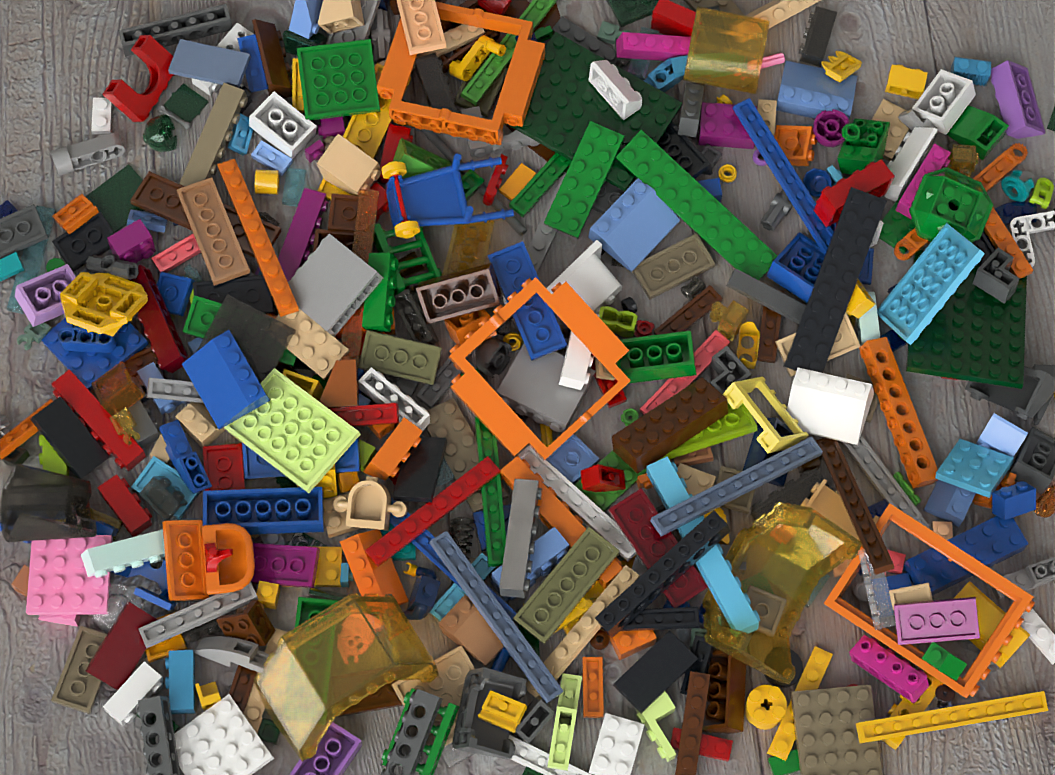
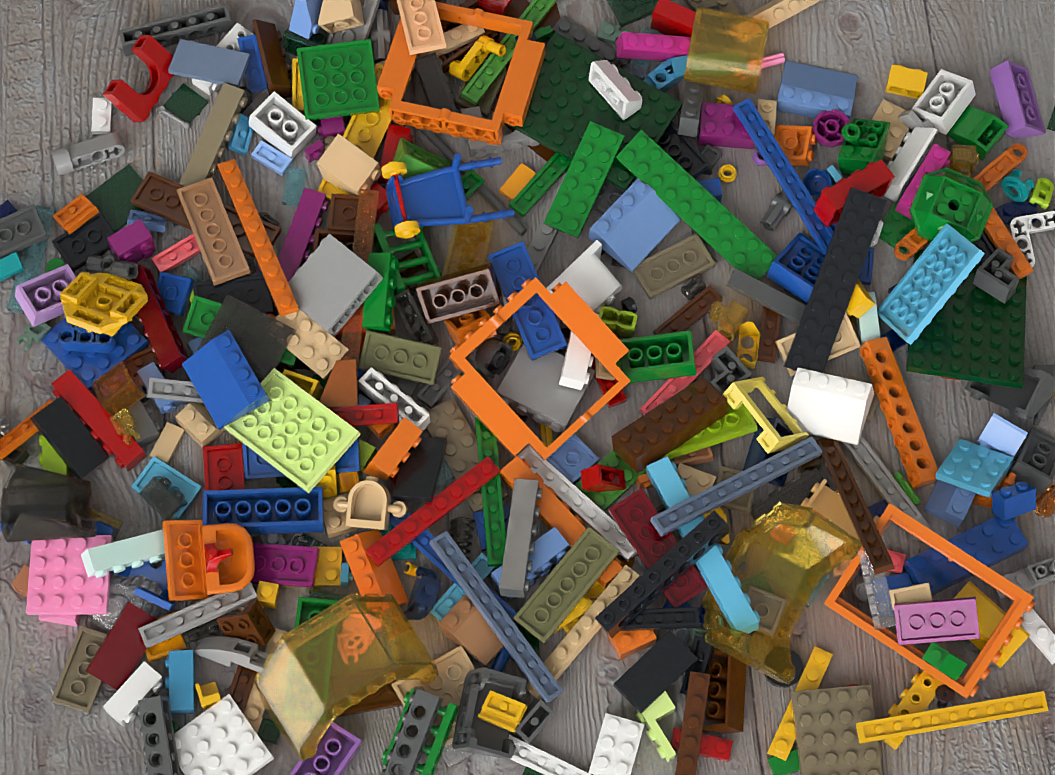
(125, 505): red brick -> none
(159, 134): clear green cylinder -> none
(183, 458): blue slope -> none
(266, 181): yellow piece -> none
(495, 181): red plate -> none
(564, 722): yellowish green bracket -> none
(592, 687): orange plate -> none
(600, 645): reddish brown plate -> none
(627, 413): bright green plate -> none
(649, 326): red plate -> none
(757, 714): yellow brick -> none
(817, 36): clear smoke brick -> none
(841, 66): yellow plate -> none
(889, 669): dark pink brick -> none
(943, 529): light nougat plate -> none
(972, 69): dark azure brick -> none

